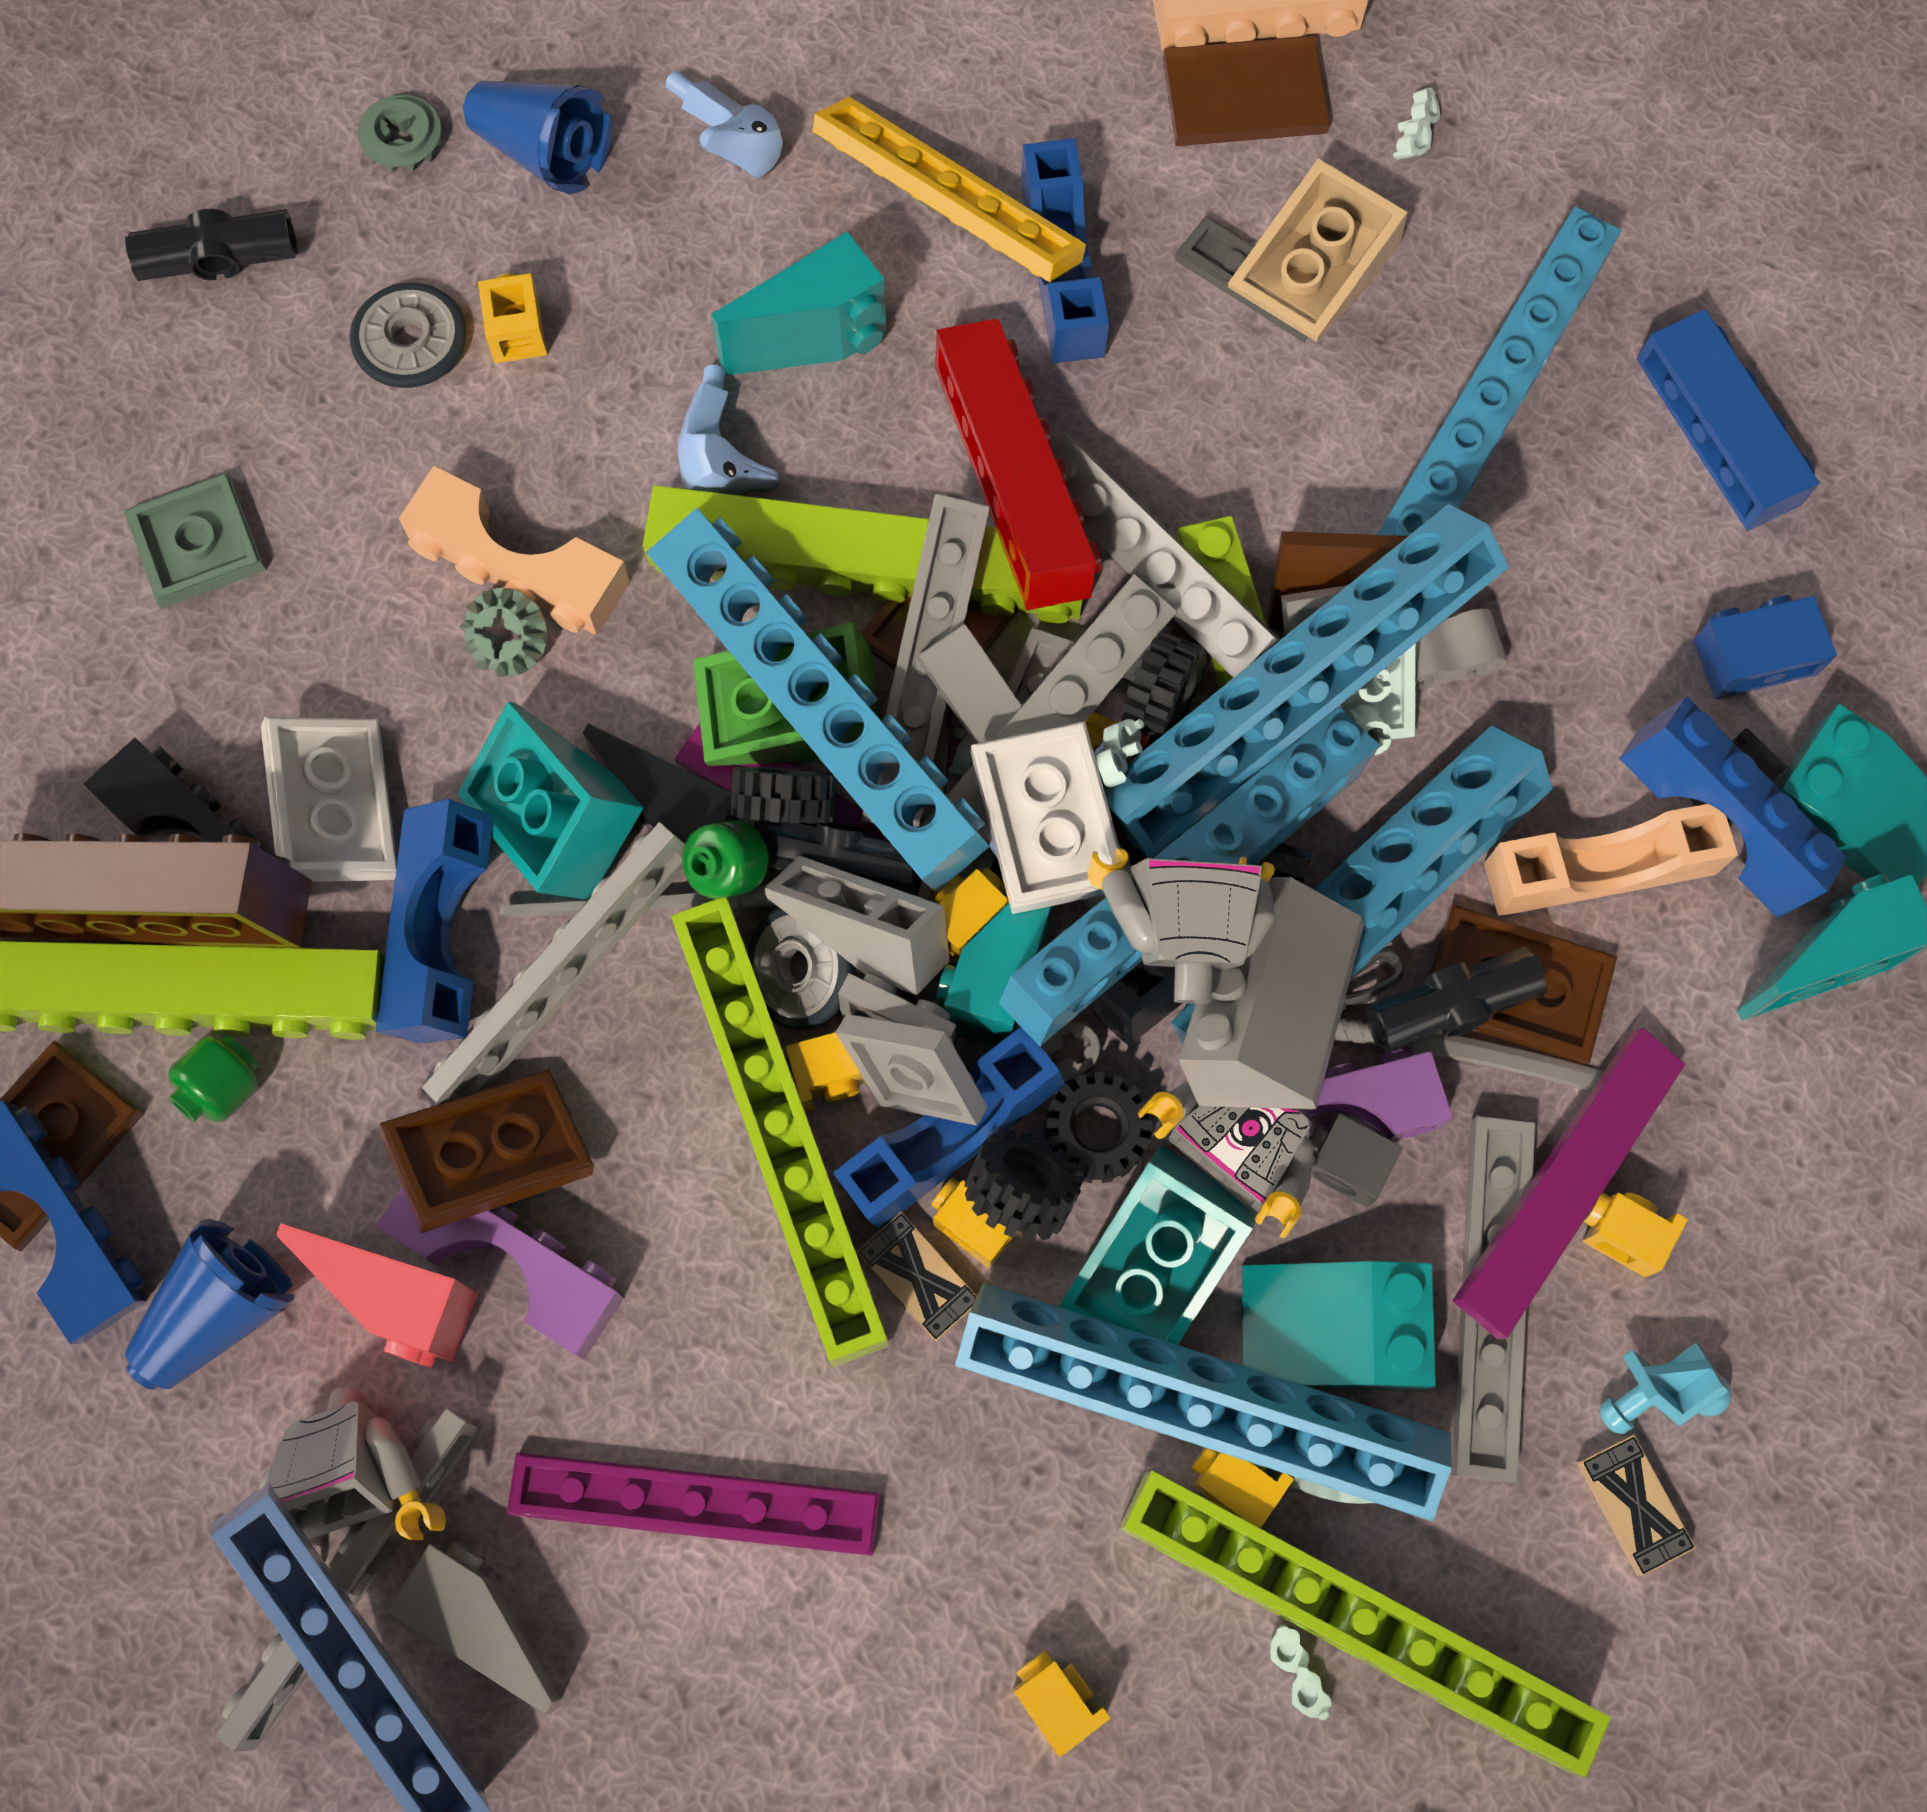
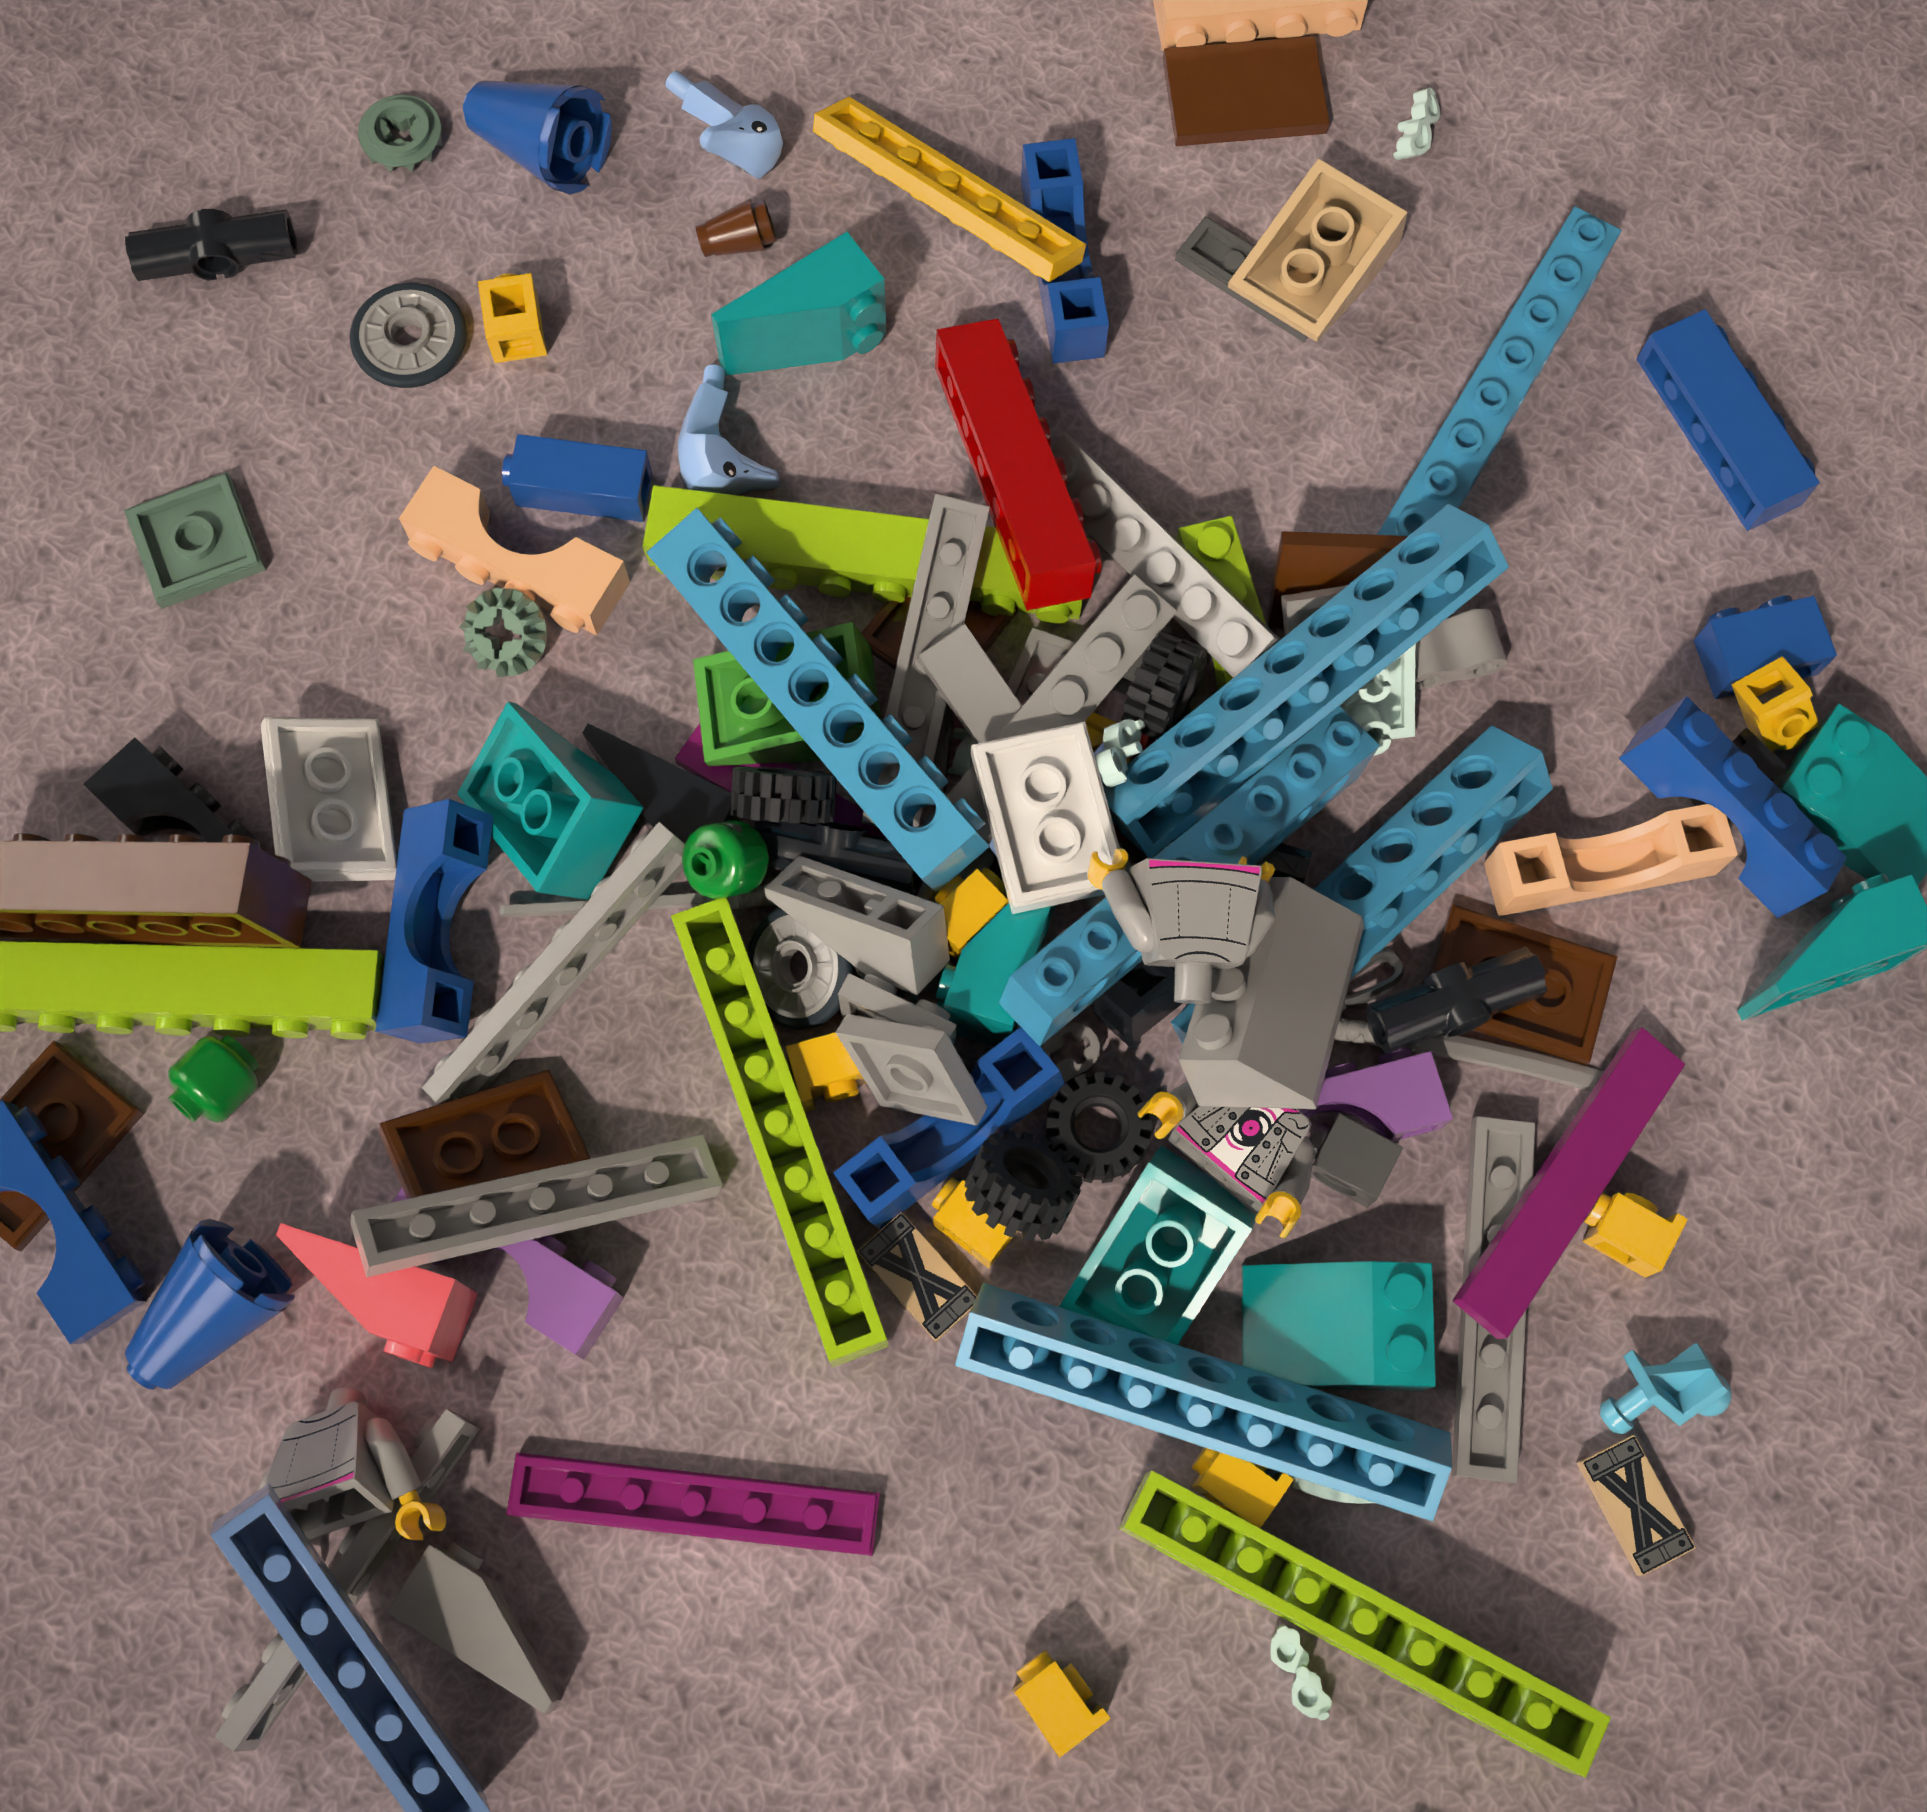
(533, 1205): none -> light grey plate
(578, 477): none -> blue brick
(737, 230): none -> reddish brown cone
(1784, 719): none -> yellow brick

